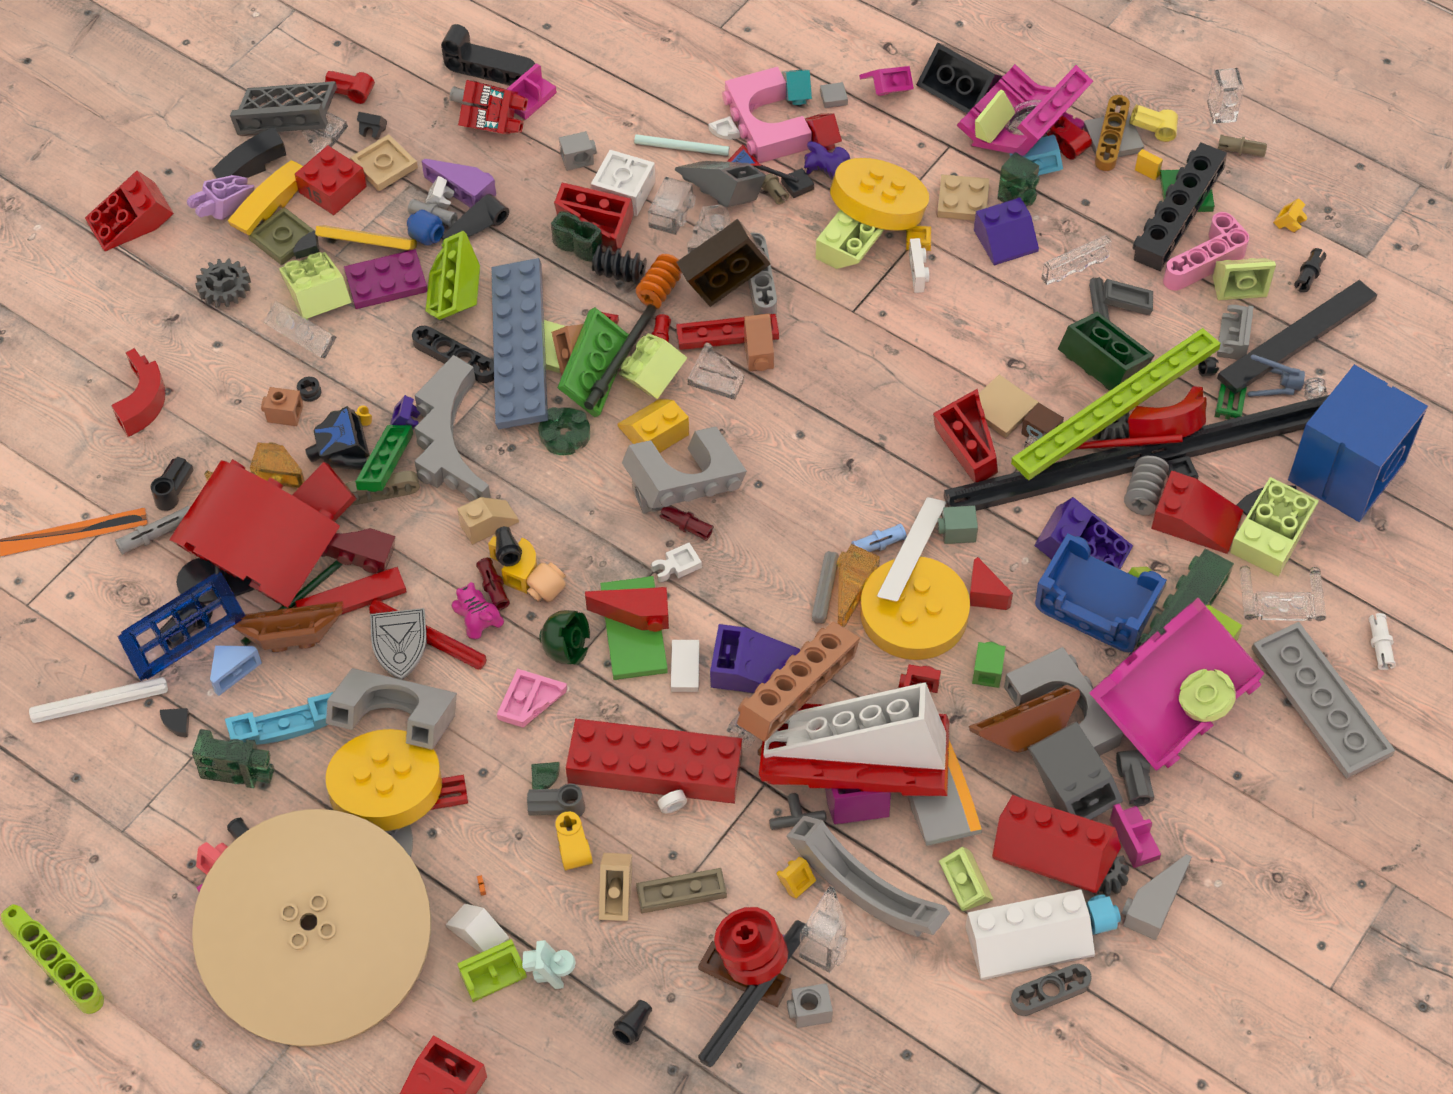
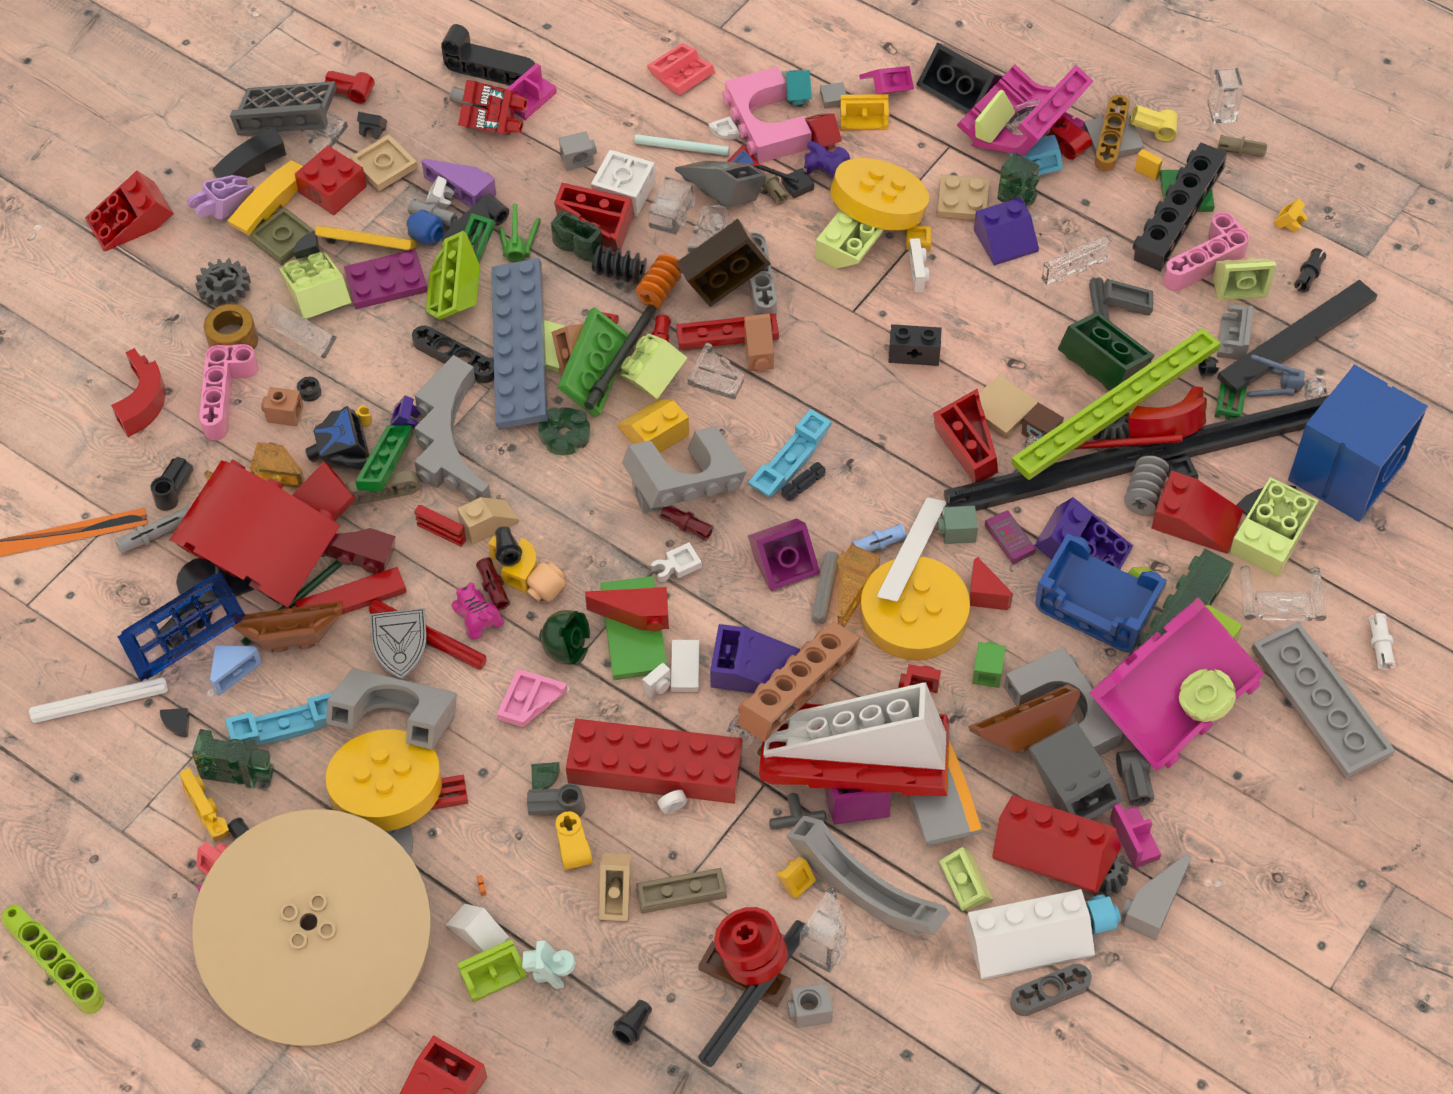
(203, 806): none -> yellow hinge
(220, 366): none -> bright pink beam
(228, 315): none -> pearl gold piece
(440, 525): none -> red tile
(486, 235): none -> green tile
(515, 248): none -> bright green plant
(657, 681): none -> white plate
(680, 68): none -> coral slope
(784, 553): none -> magenta slope
(792, 456): none -> medium azure slope
(803, 481): none -> black axle
(864, 112): none -> yellow hinge
(915, 345): none -> black brick
(1010, 537): none -> magenta tile

